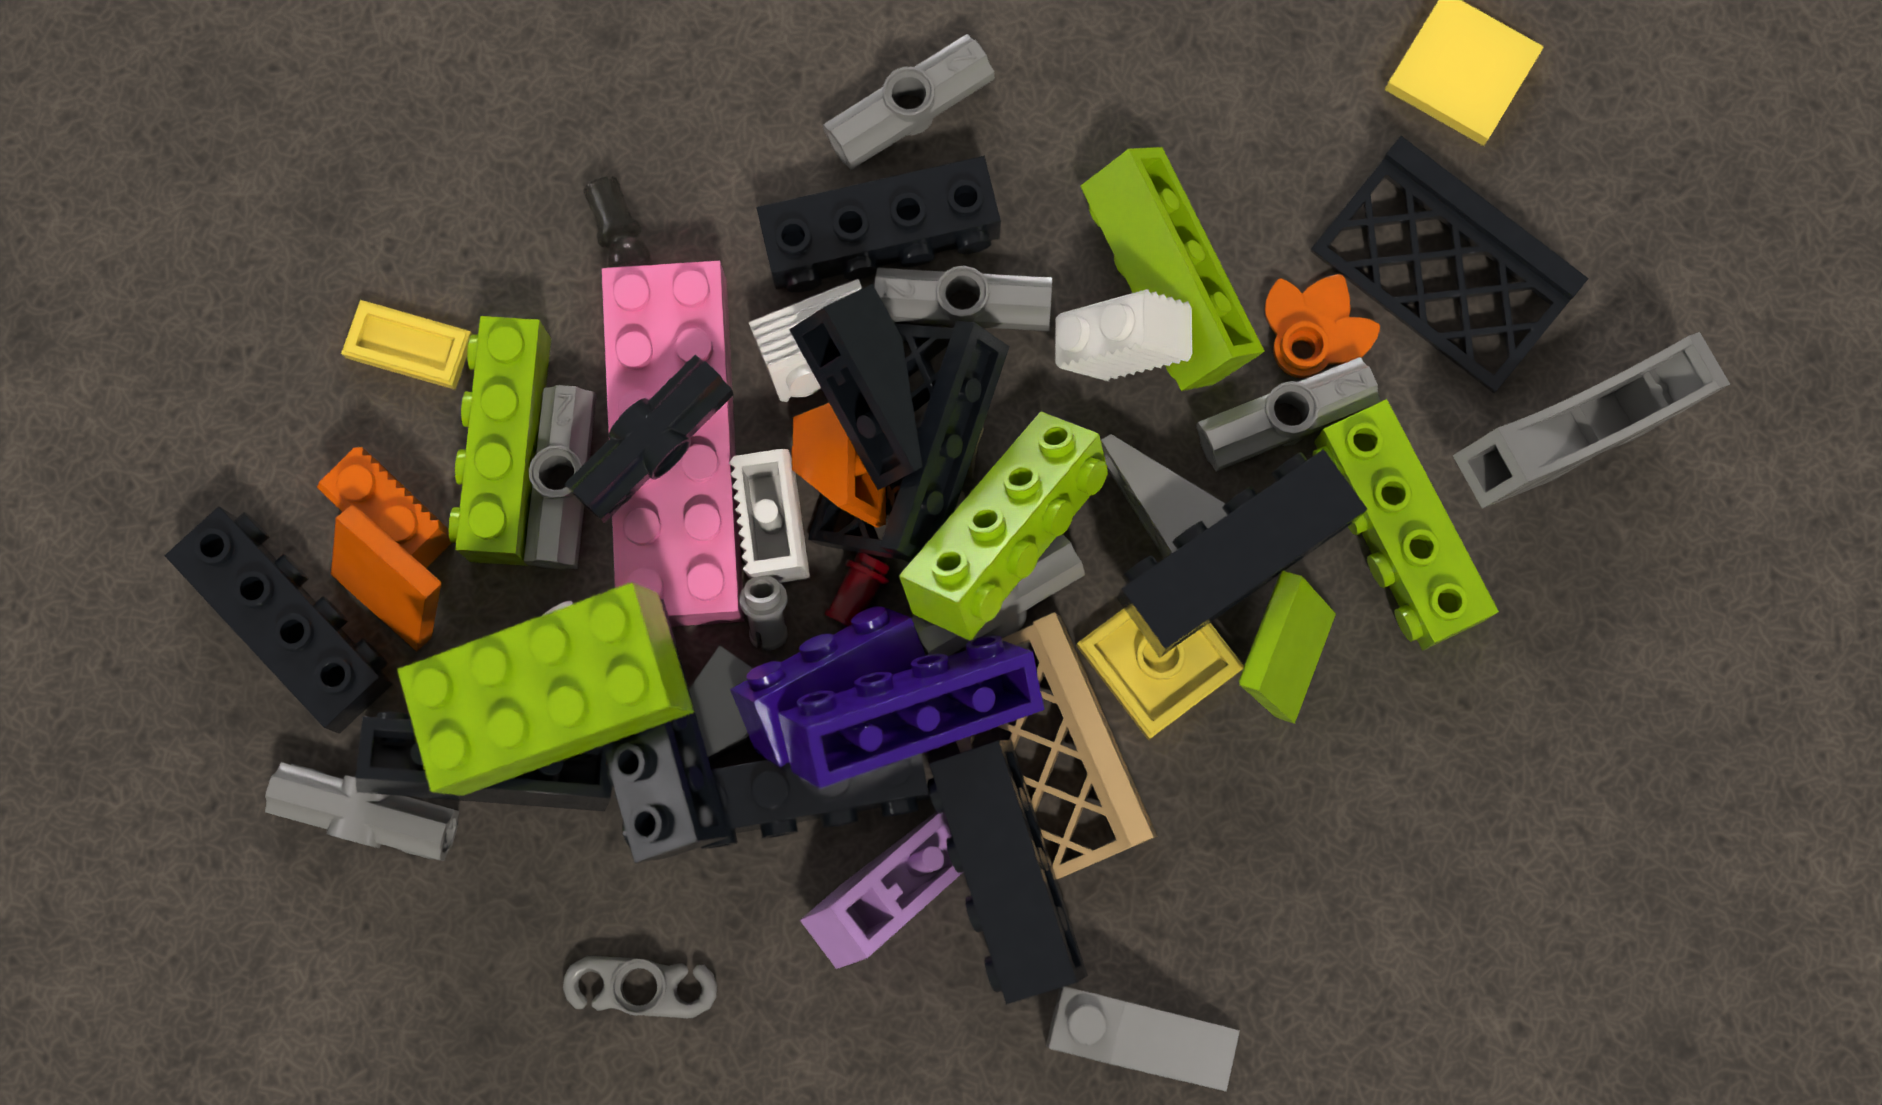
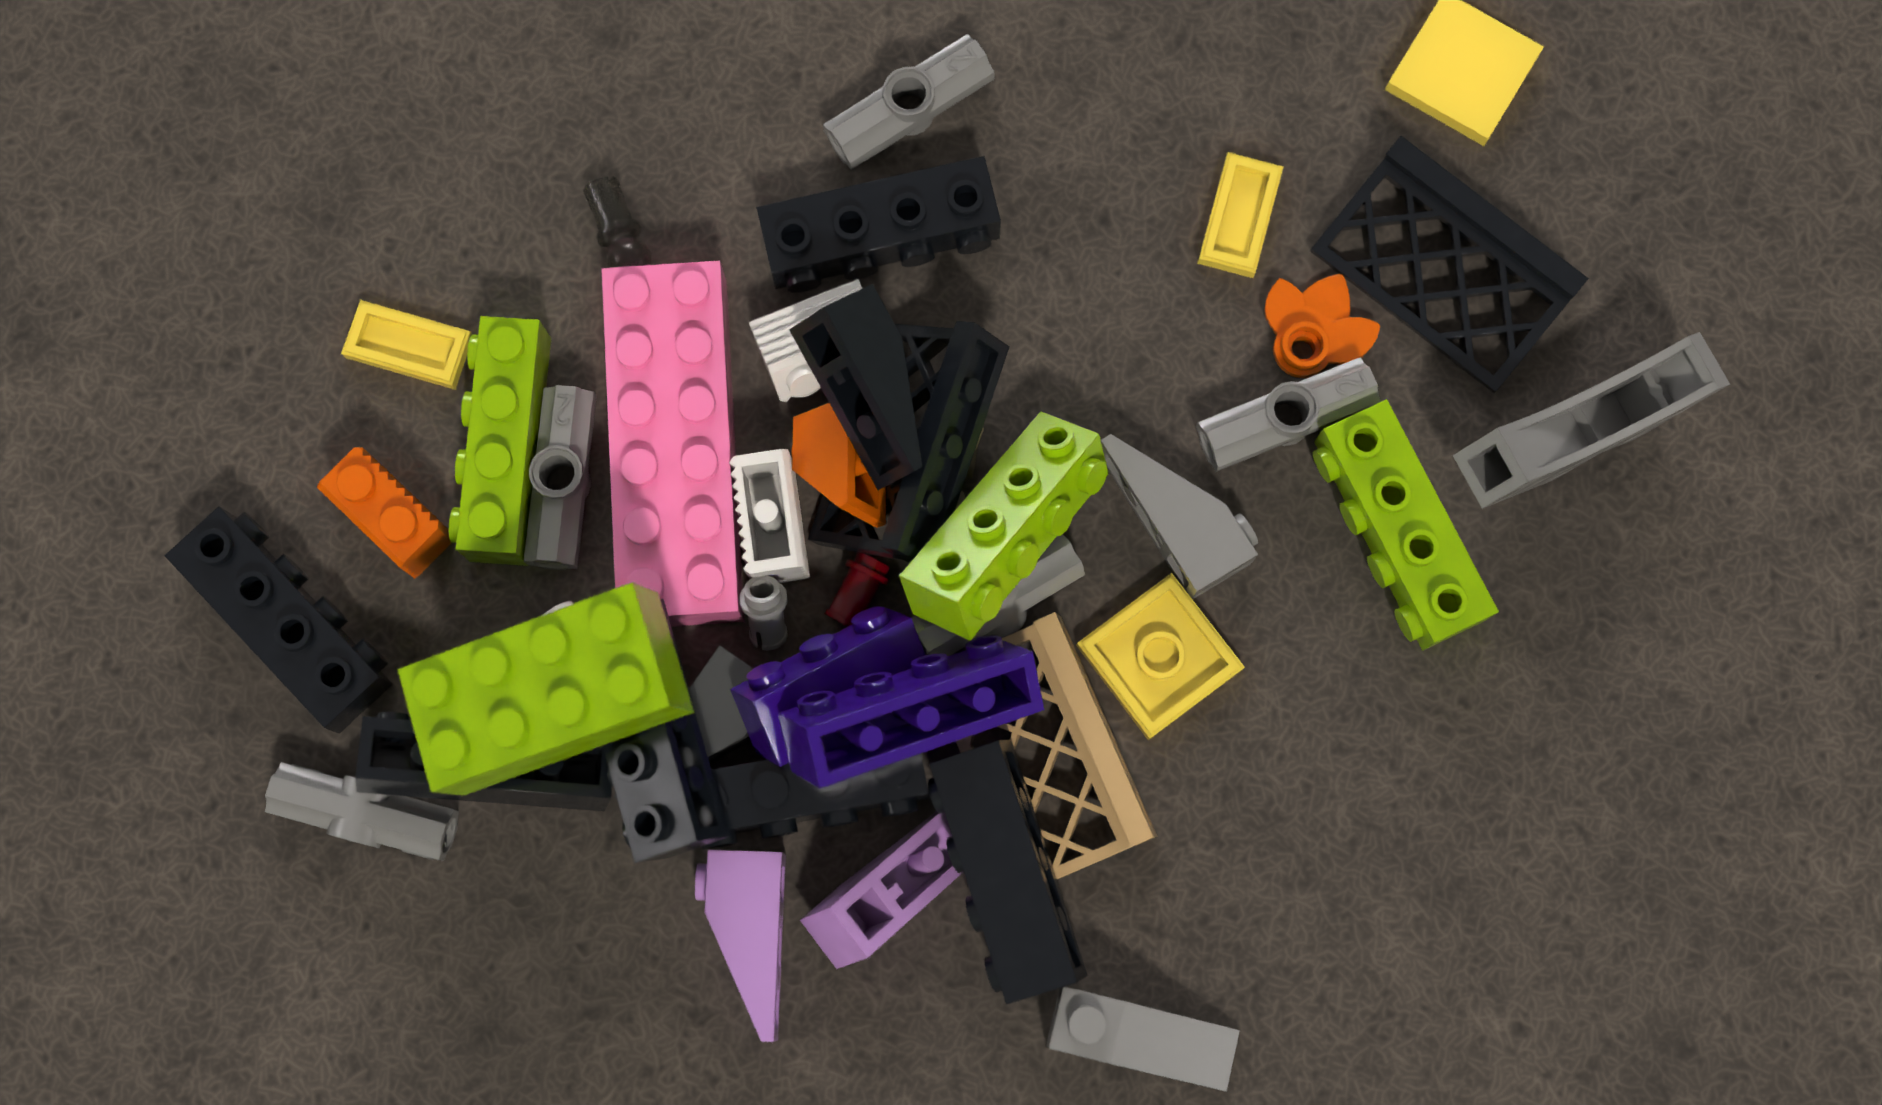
(385, 577): orange tile -> none
(649, 438): black piece -> none
(665, 1002): light grey piece -> none
(746, 915): none -> lavender slope
(1002, 301): light grey piece -> none
(1124, 335): white brick -> none
(1166, 250): lime brick -> none
(1240, 215): none -> light yellow tile
(1240, 552): black brick -> none
(1287, 647): lime tile -> none

